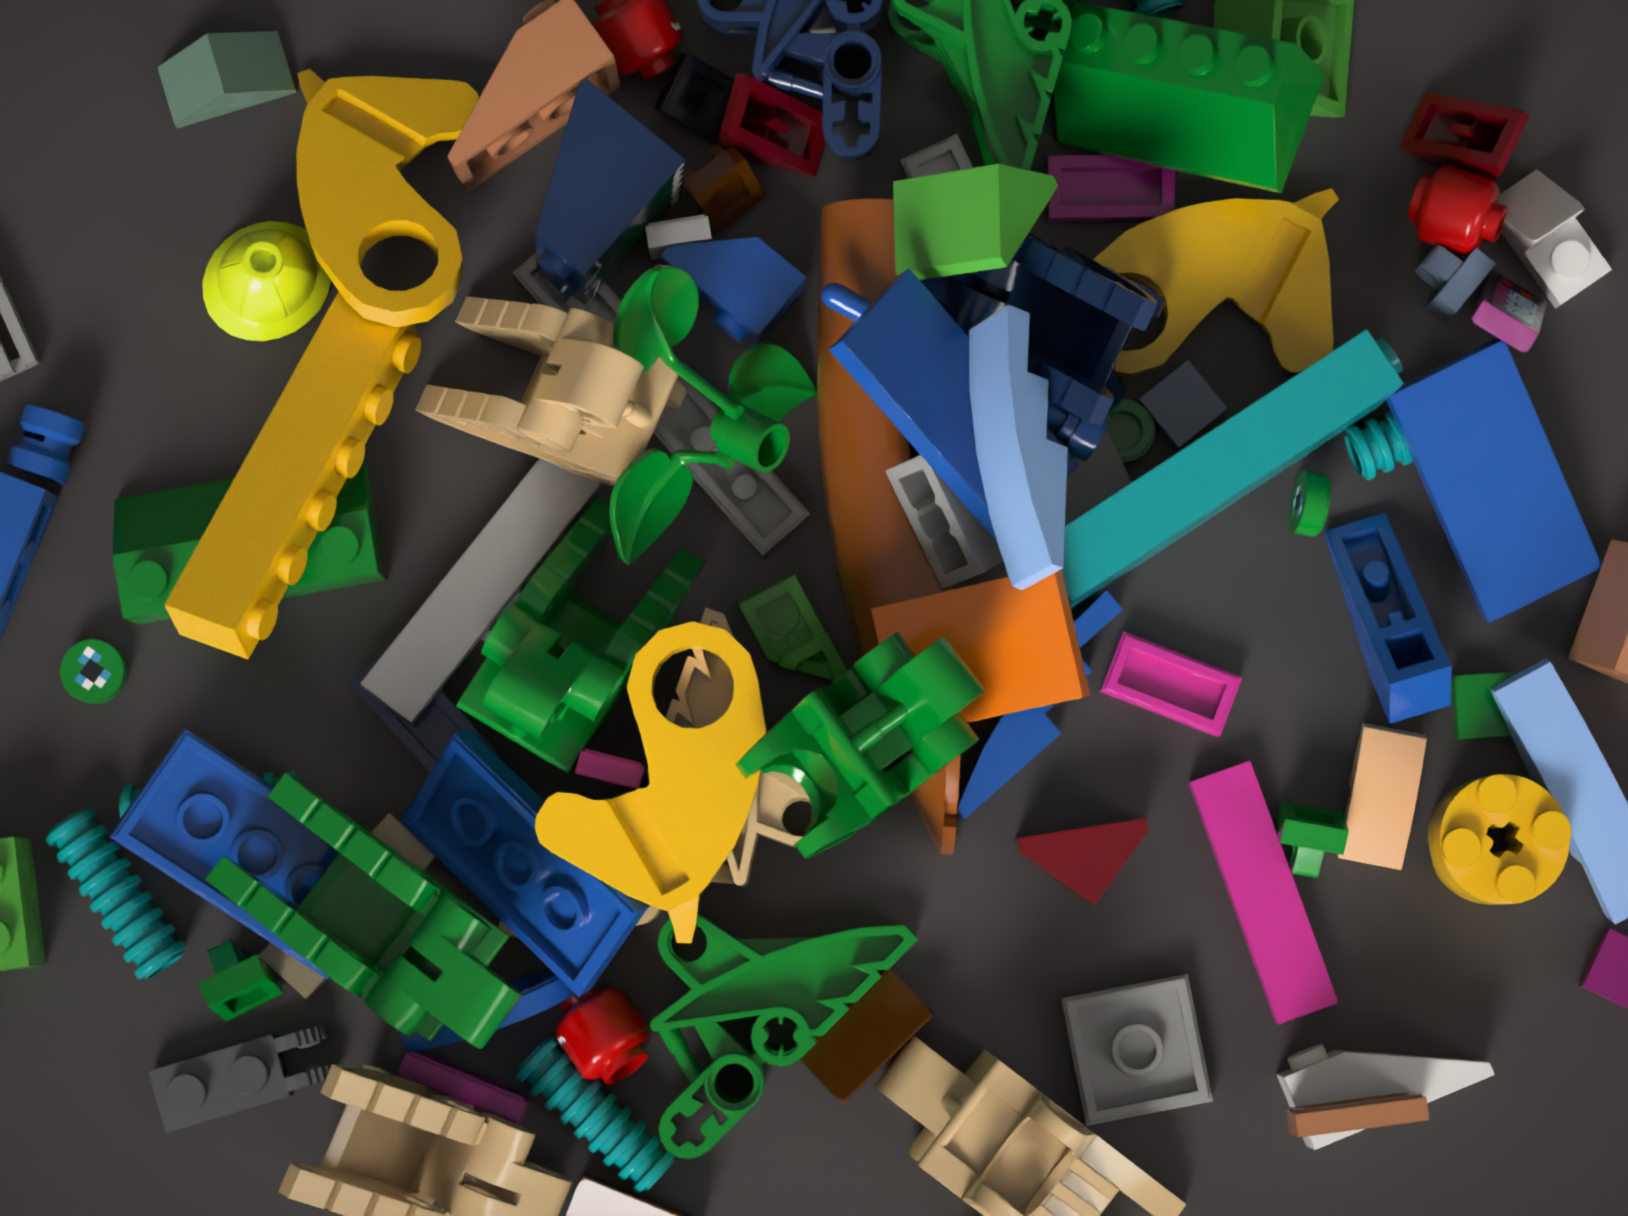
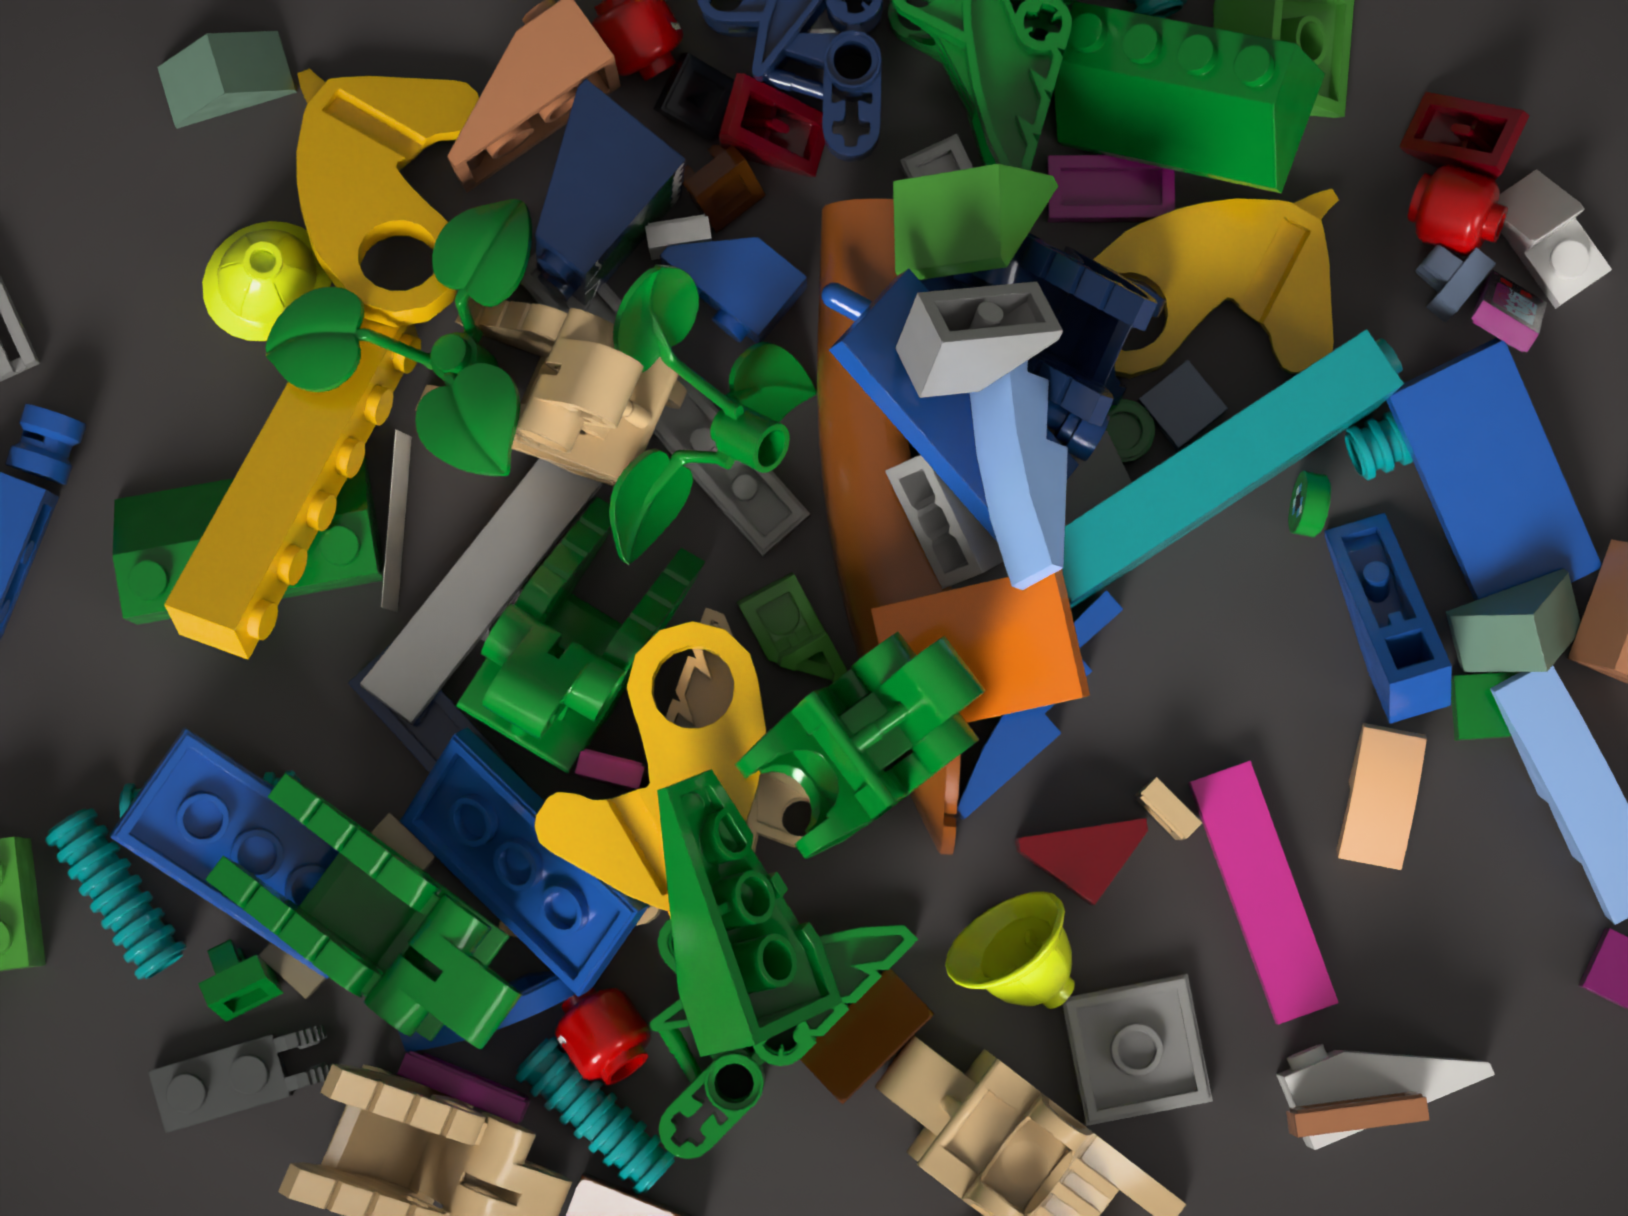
(93, 671): green tile -> none
(396, 521): none -> white sticker
(478, 410): none -> green plant
(737, 945): none -> green wedge
(974, 336): none -> light grey slope
(1016, 952): none -> neon yellow hat
(1167, 809): none -> tan tile
(1170, 684): dark pink tile -> none
(1310, 834): green tile -> none
(1517, 627): none -> sand green slope
(1534, 830): yellow brick -> none

